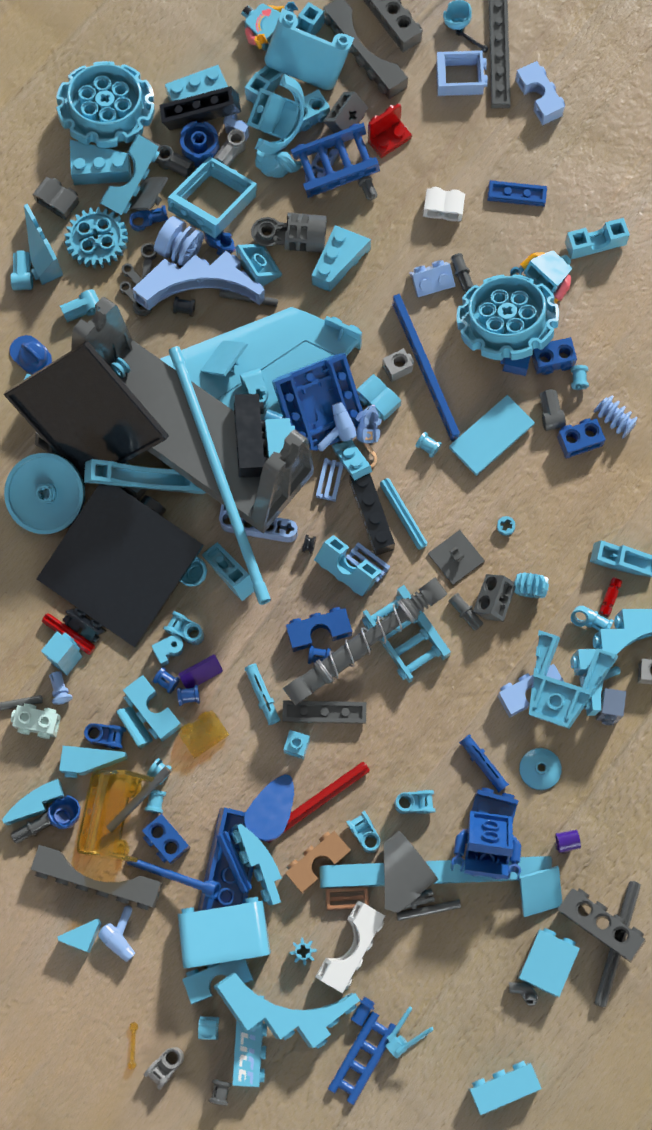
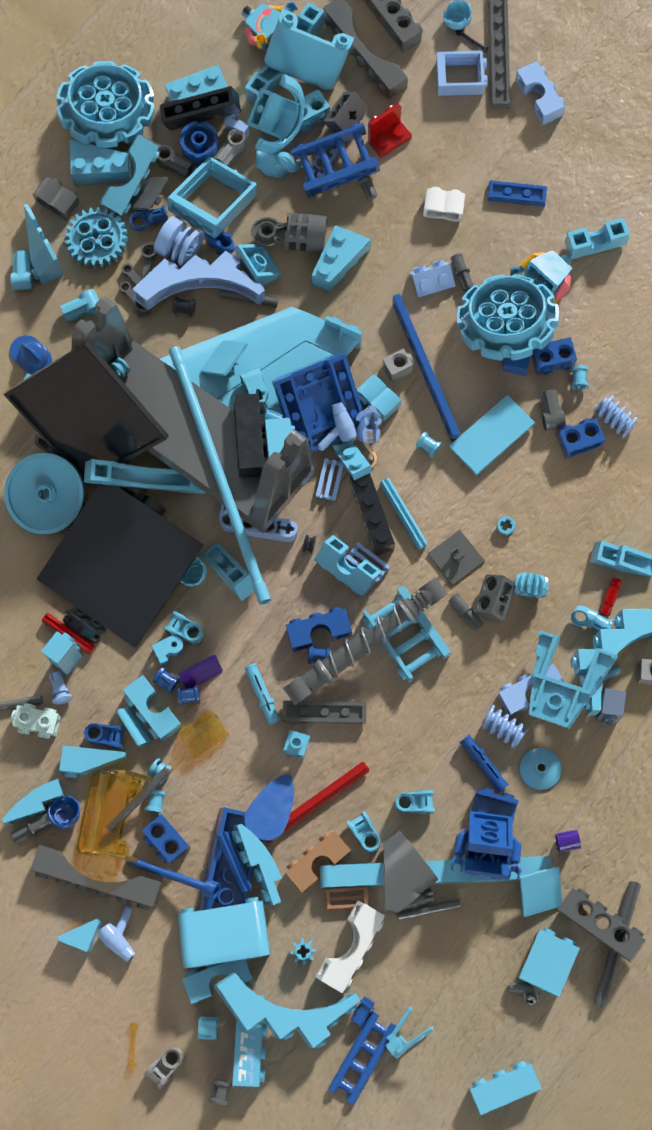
(503, 727): none -> light blue piece

